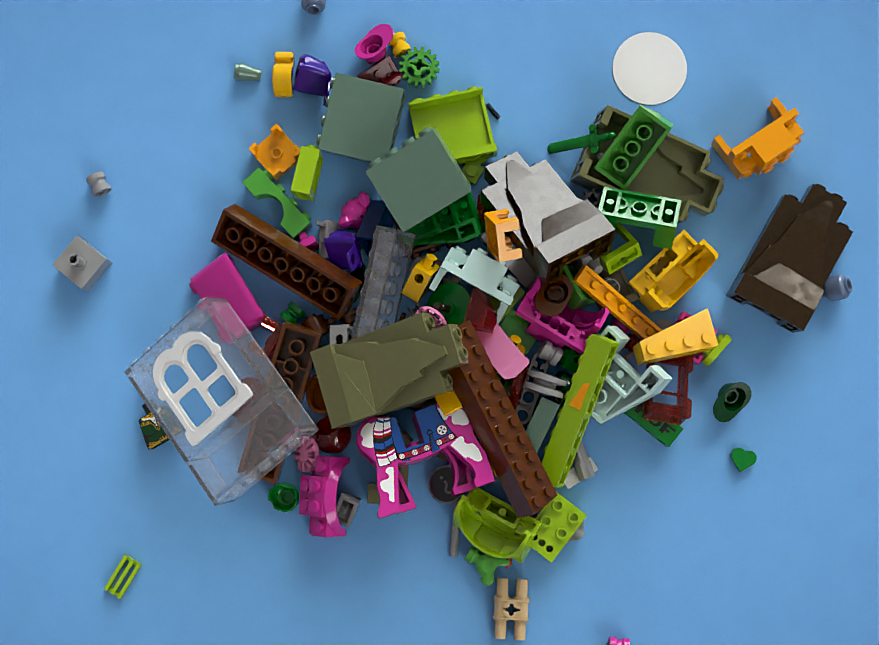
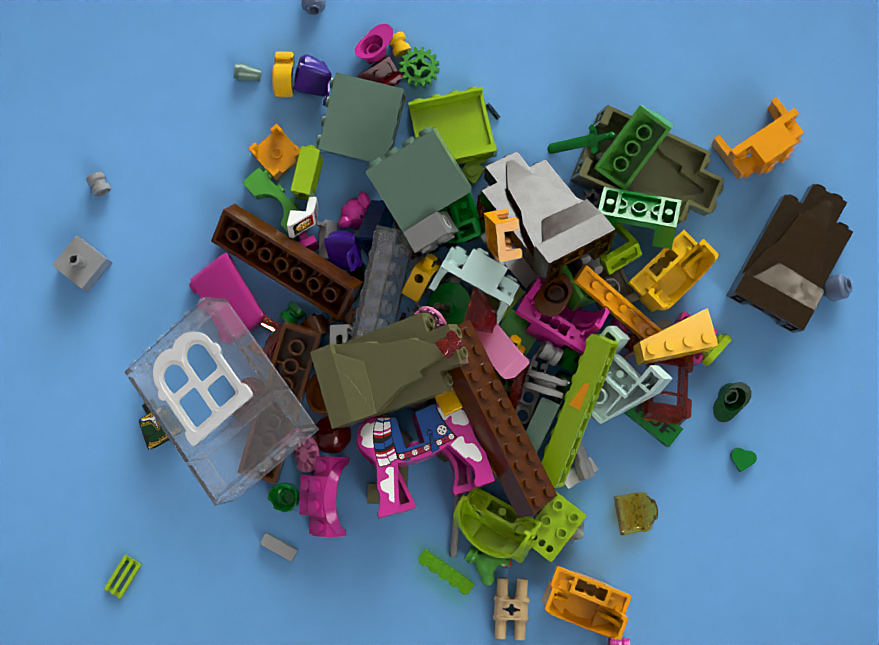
(279, 546): none -> light grey piece
(302, 220): none -> white slope
(347, 508): light grey slope -> none
(431, 231): none -> light grey brick
(440, 485): black tile -> none
(446, 572): none -> clear neon green piece
(449, 344): none -> clear red wheel
(587, 602): none -> light orange piece
(635, 512): none -> clear yellow slope
(649, 68): white sticker -> none

